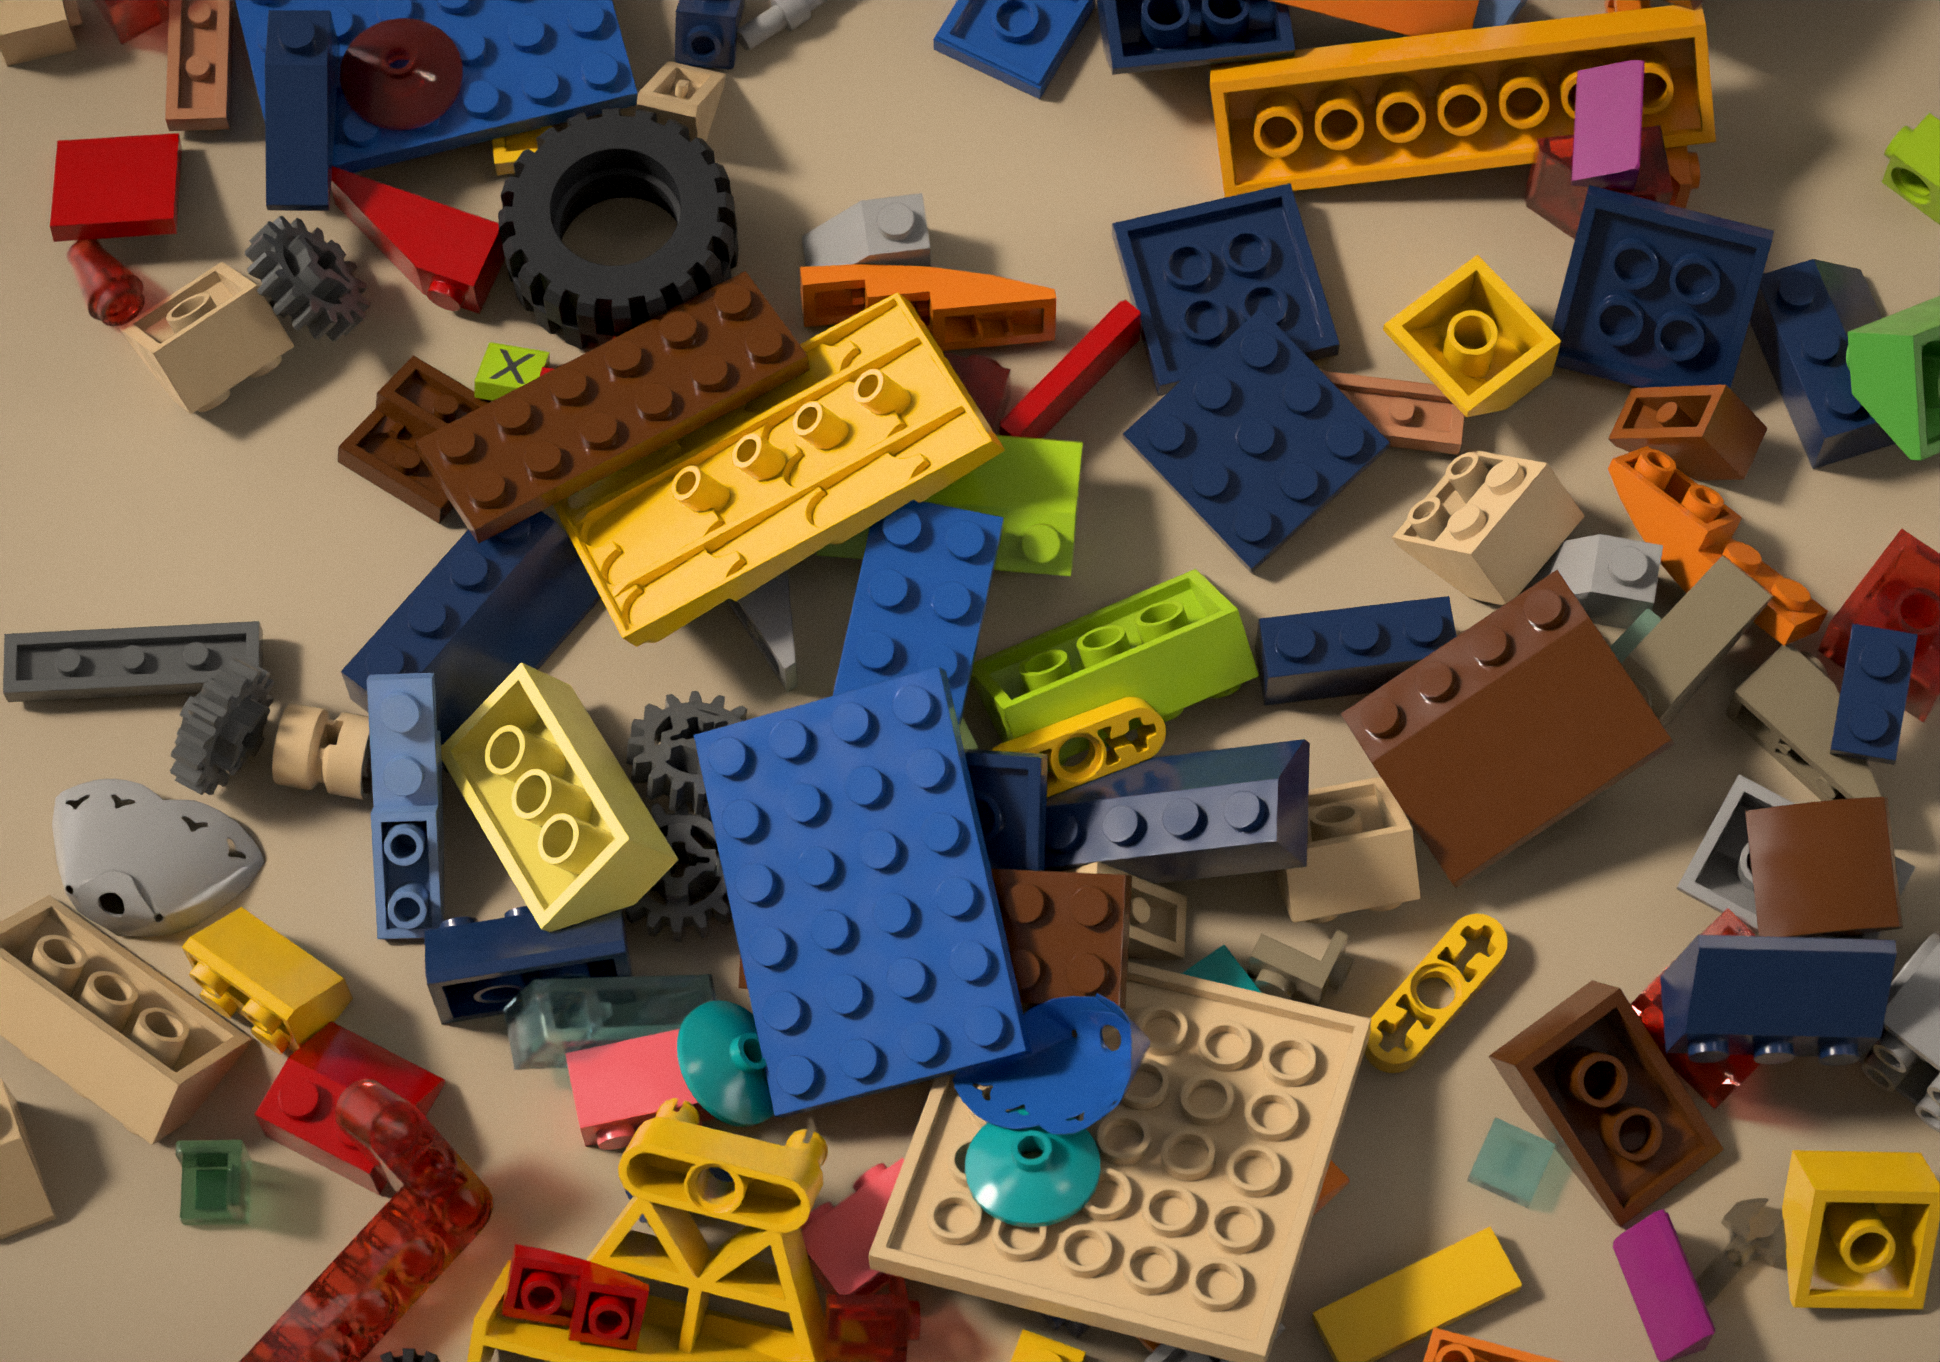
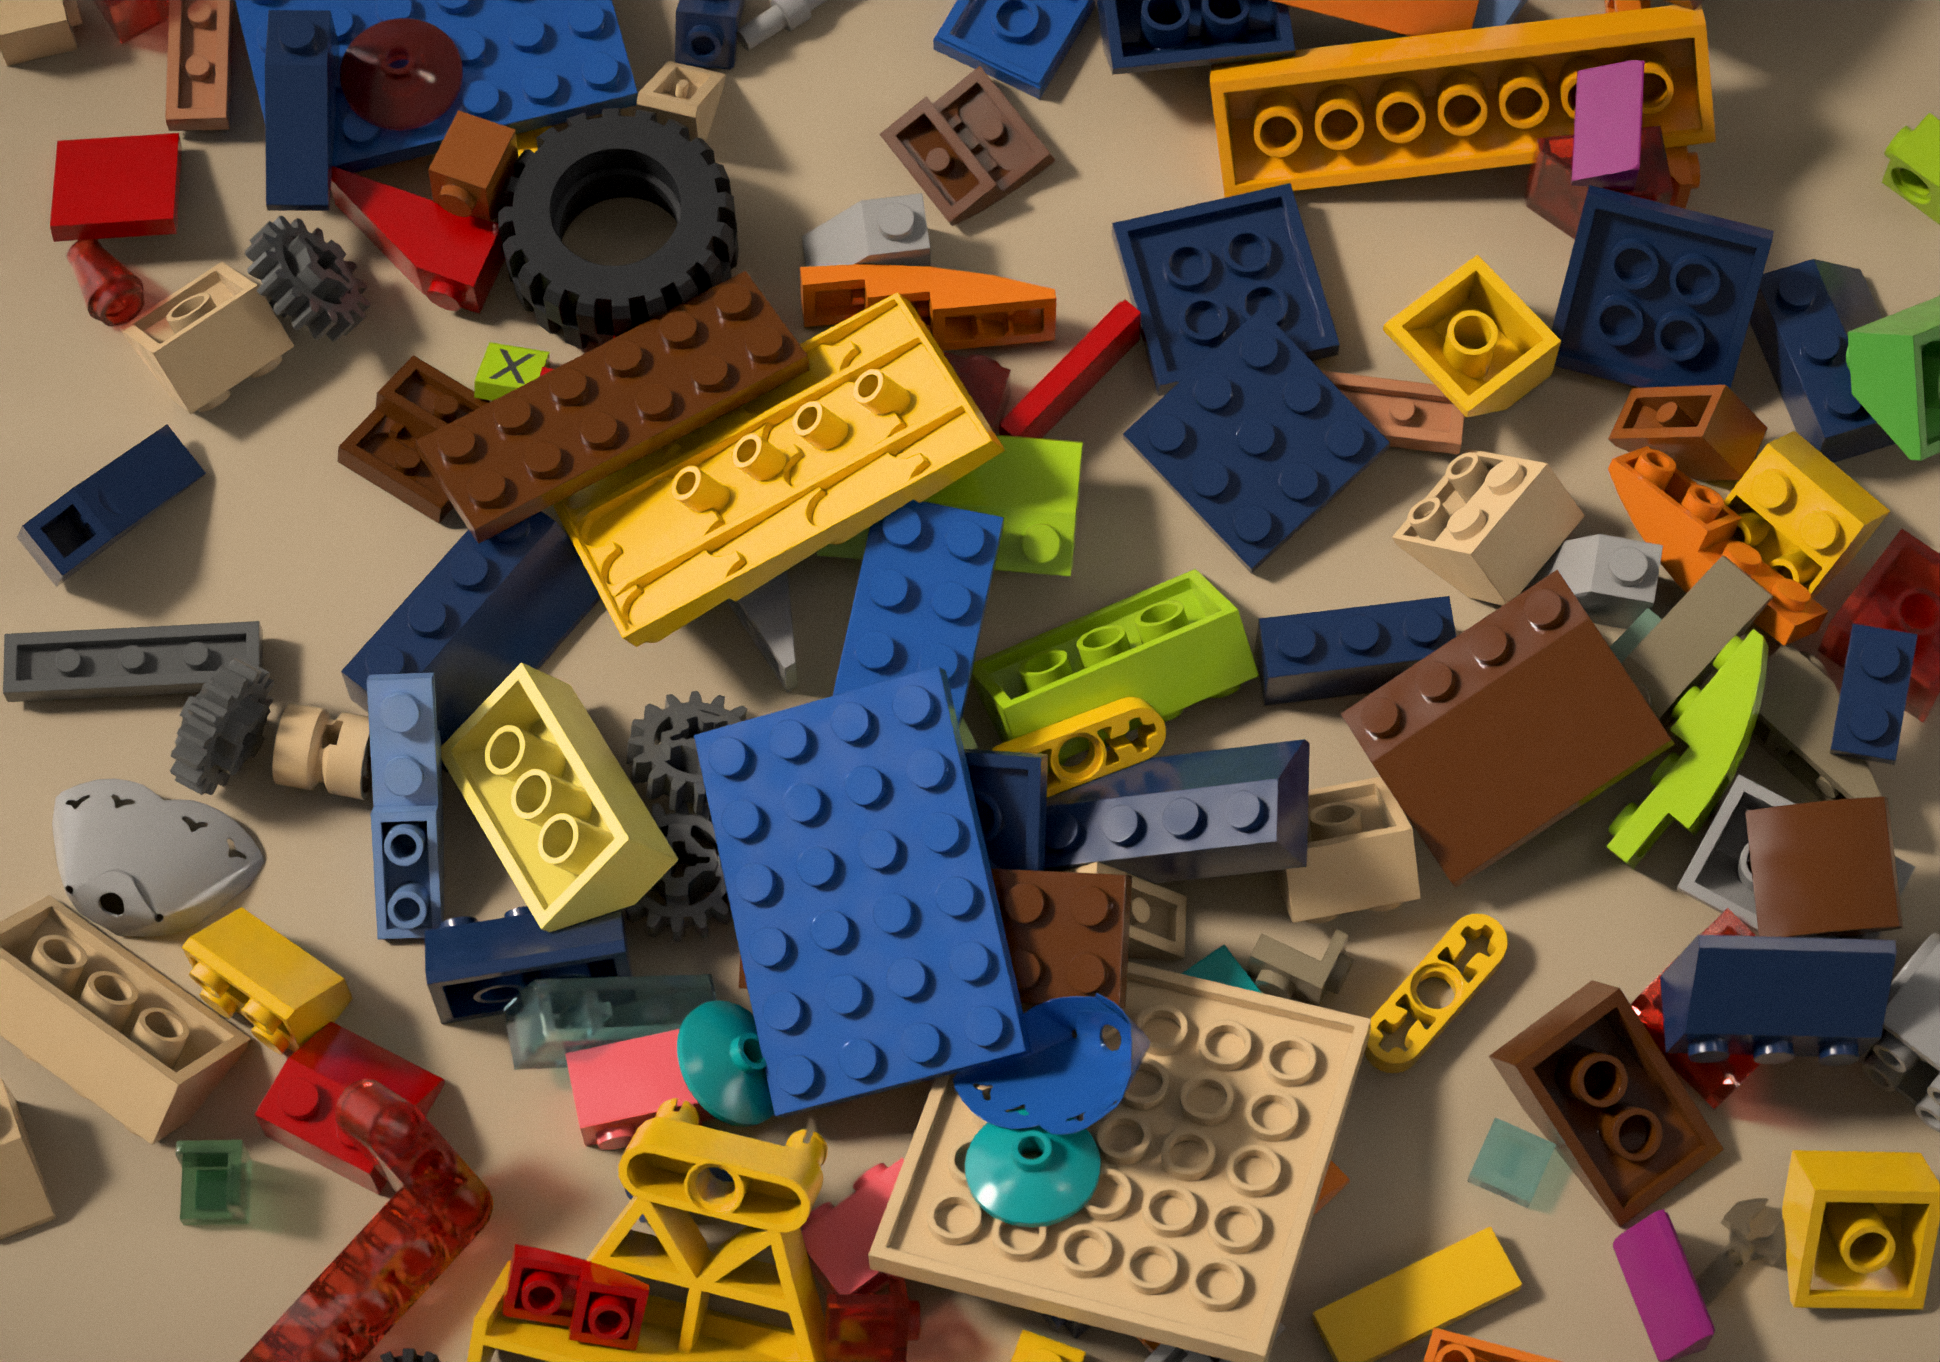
(109, 504): none -> dark blue slope
(473, 166): none -> dark orange slope
(967, 147): none -> reddish brown slope
(1717, 731): none -> lime slope
(1803, 512): none -> yellow slope

